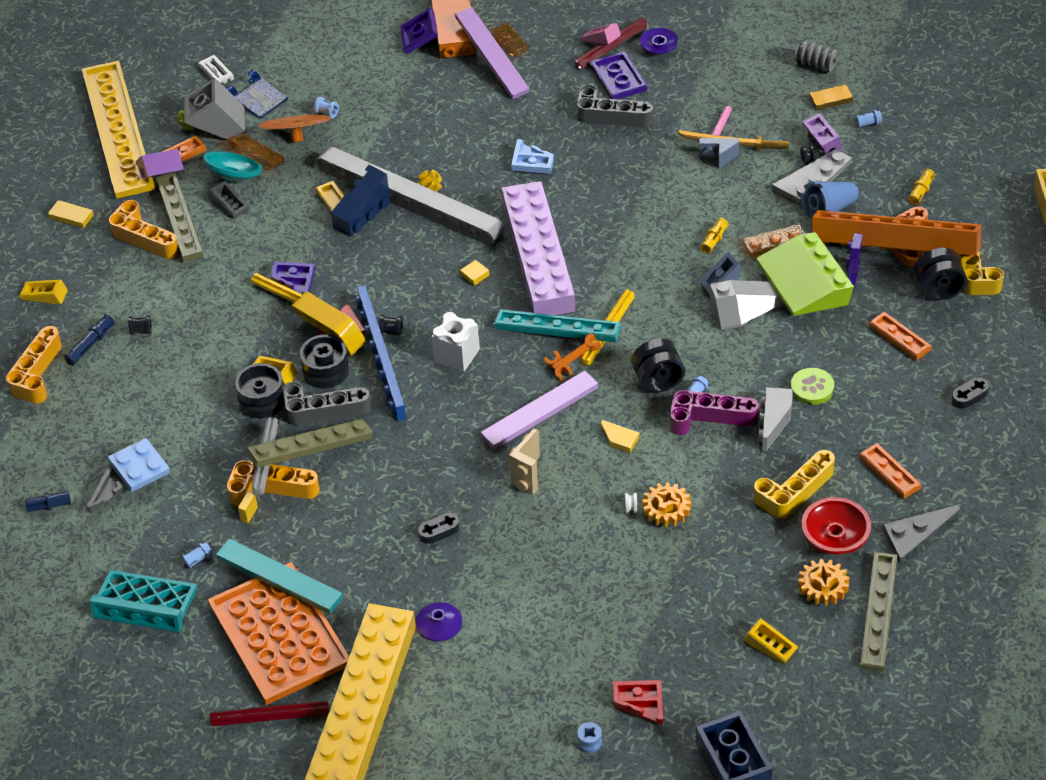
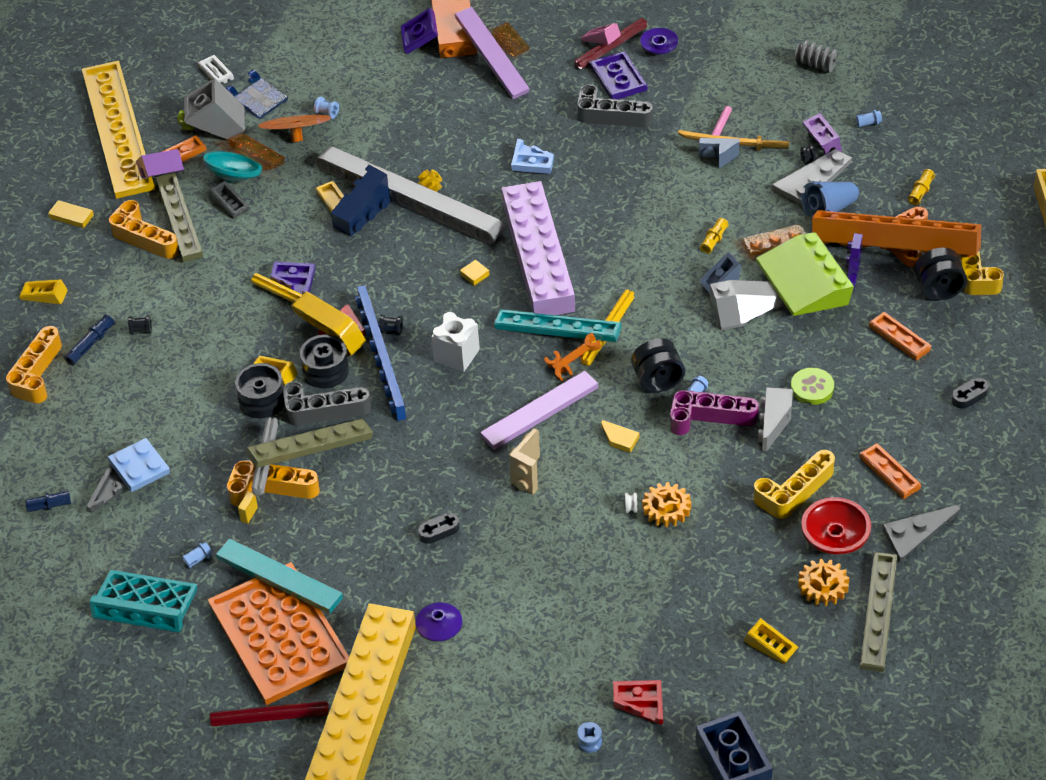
(831, 97): tile -> none

